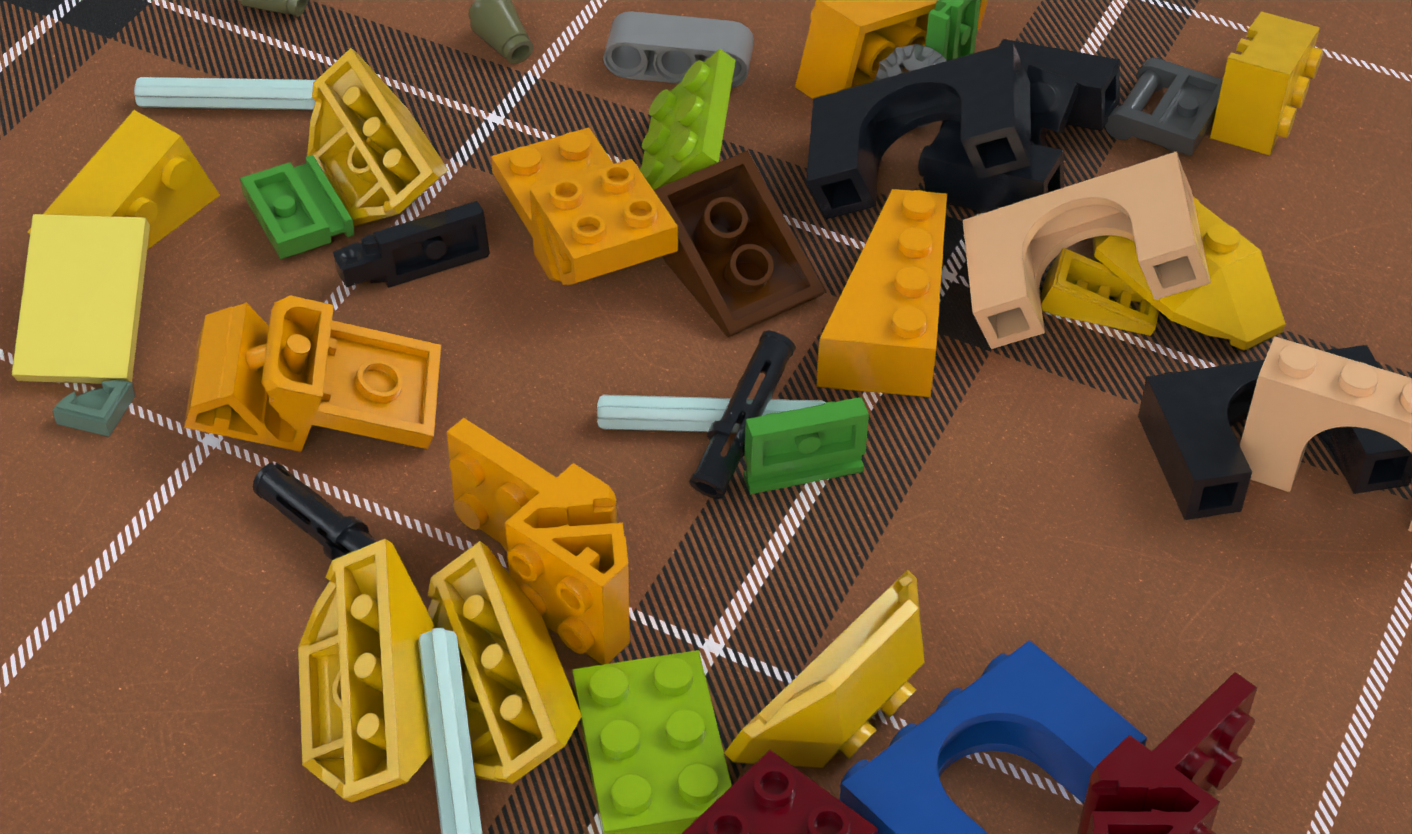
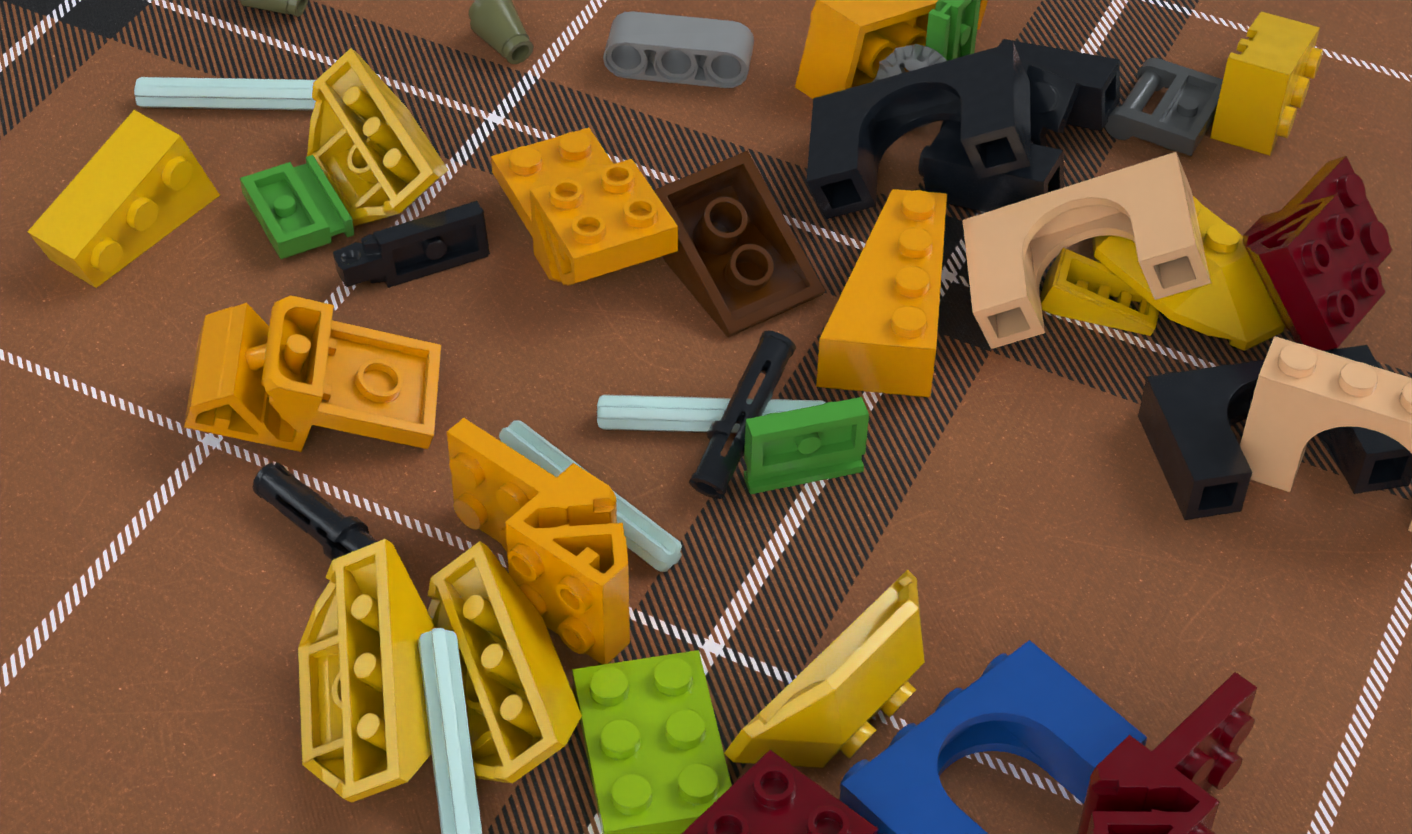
(81, 299): light yellow tile -> none
(97, 409): sand green tile -> none
(641, 533): none -> light aqua axle
(688, 122): lime plate -> none
(1322, 256): none -> dark red piece

